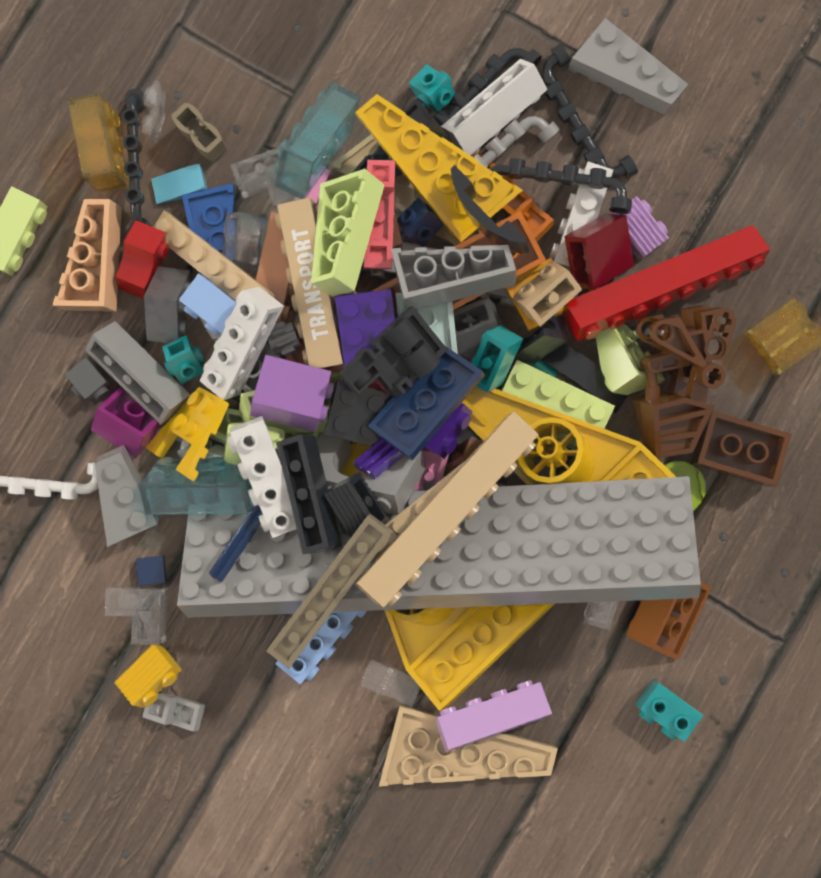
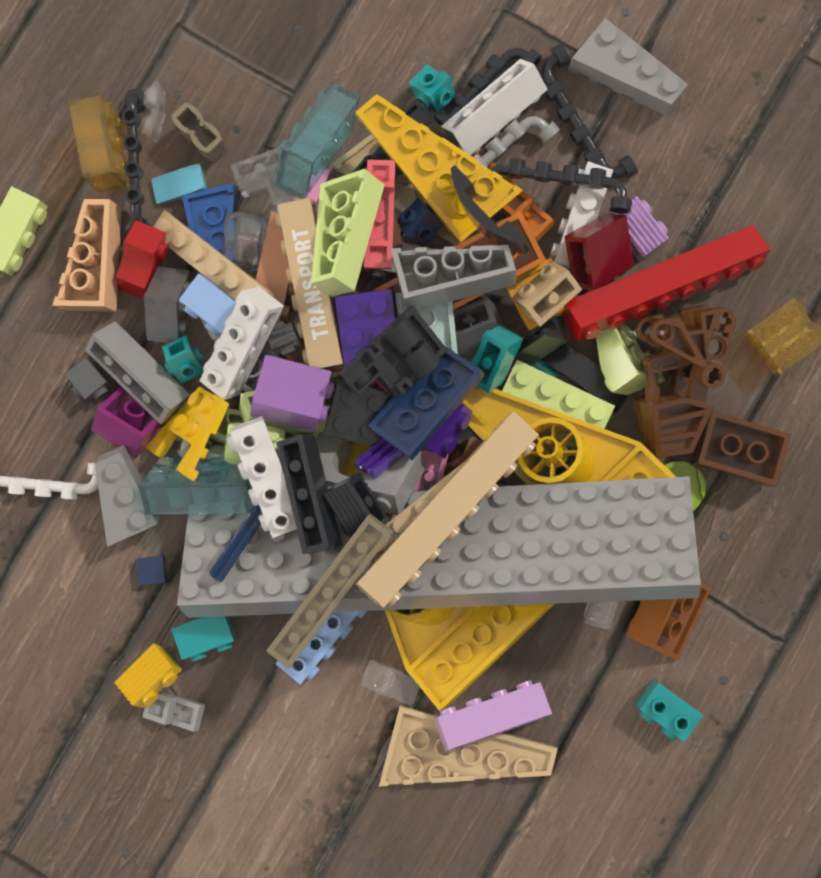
(145, 606): clear brick -> none
(203, 635): none -> teal brick

